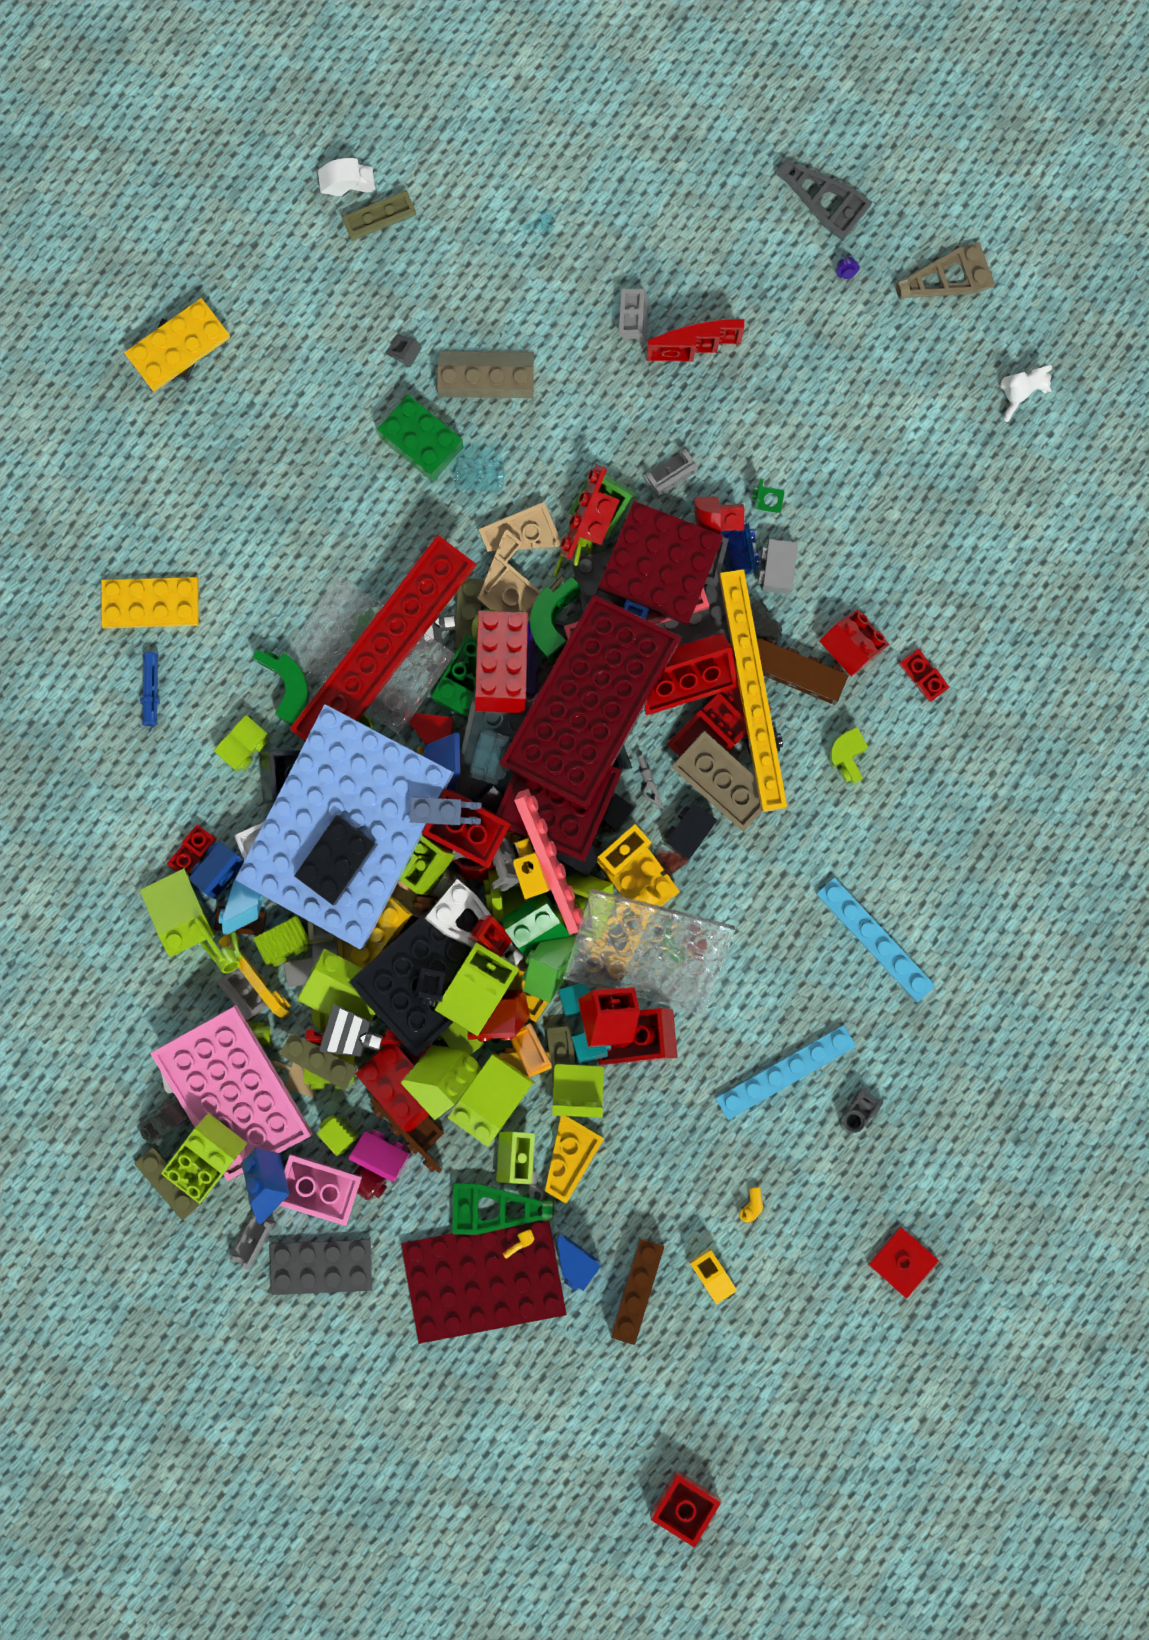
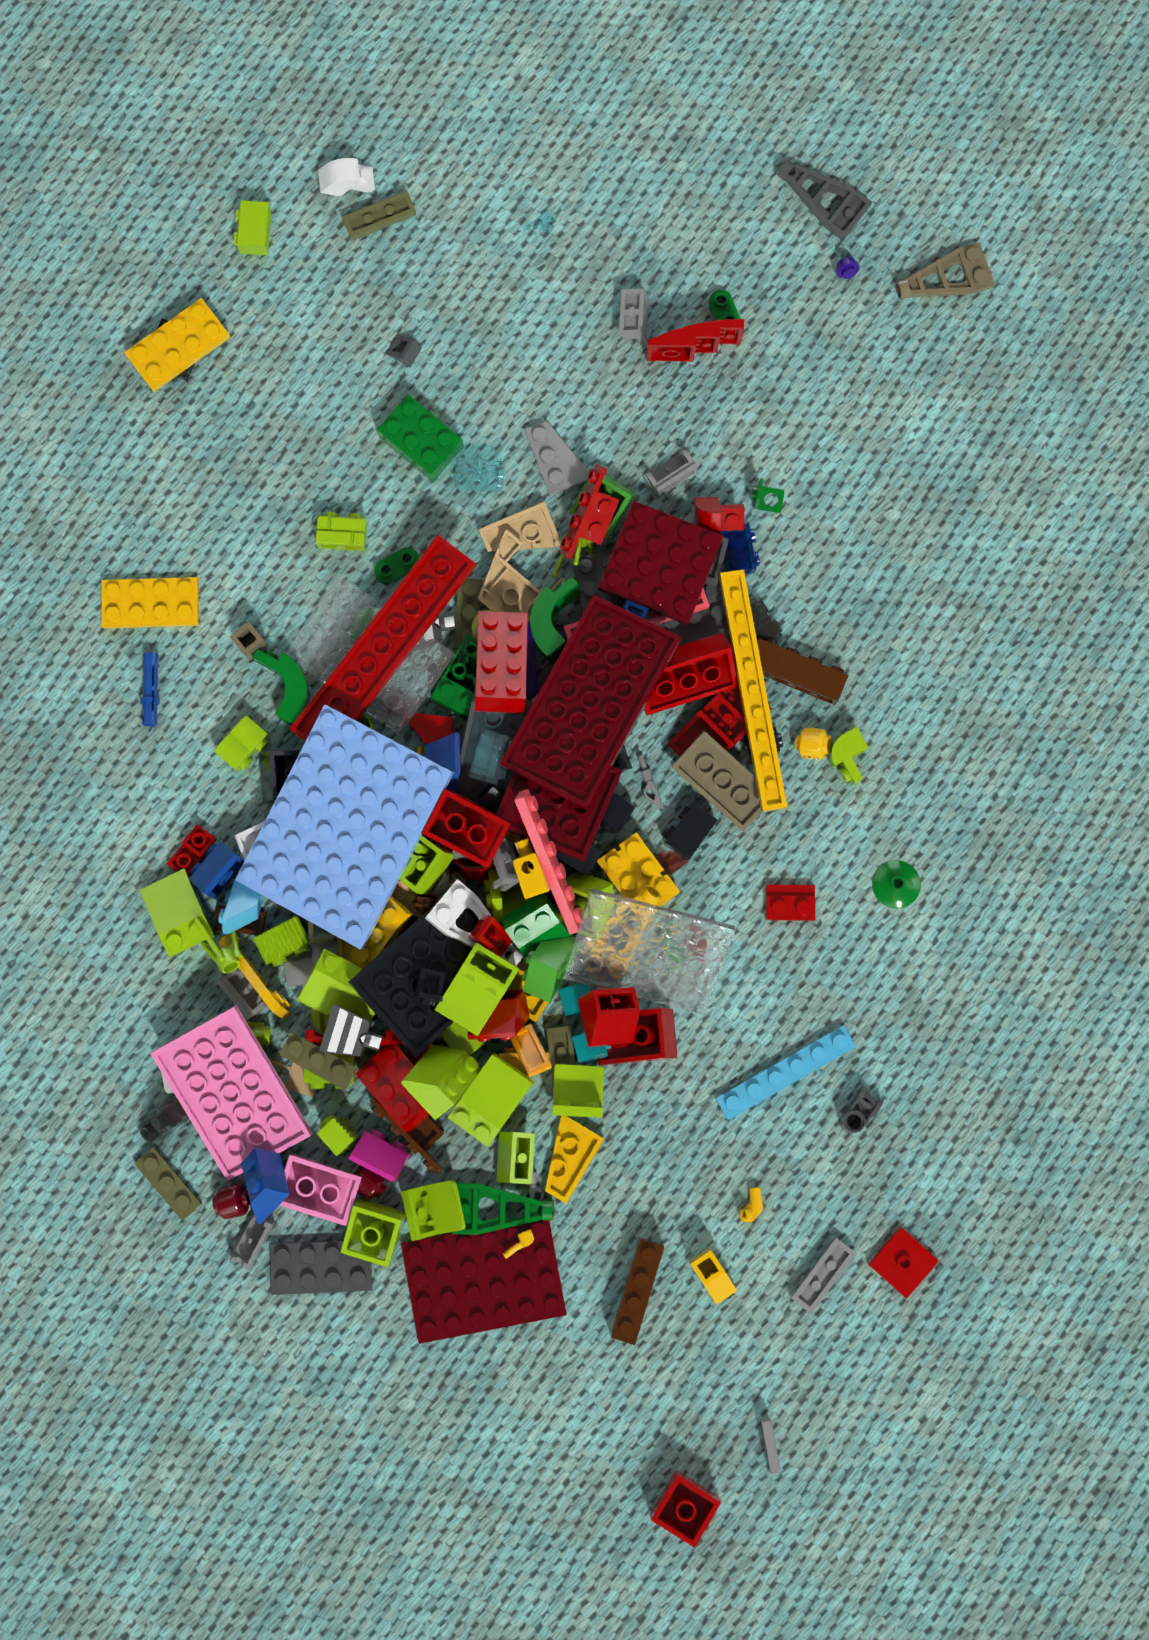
(204, 1158): lime slope -> none
(231, 1201): none -> dark red head
(248, 640): none -> dark tan brick
(253, 227): none -> lime brick
(335, 860): black plate -> none
(341, 532): none -> lime brick
(373, 1232): none -> lime slope
(396, 564): none -> green plate
(433, 1209): none -> lime bracket
(441, 811): sand blue hinge -> none
(485, 374): dark tan slope -> none
(555, 459): none -> light grey wing
(576, 1263): blue slope -> none
(624, 851): yellow brick -> none
(725, 310): none -> green plate
(770, 1445): none -> light grey tile
(779, 566): light grey brick -> none
(790, 903): none -> red plate
(813, 743): none -> yellow head
(823, 1275): none -> light grey plate
(854, 642): red slope -> none
(875, 940): medium azure plate -> none
(887, 892): none -> green dish
(923, 675): red slope -> none
(1021, 385): white animal -> none

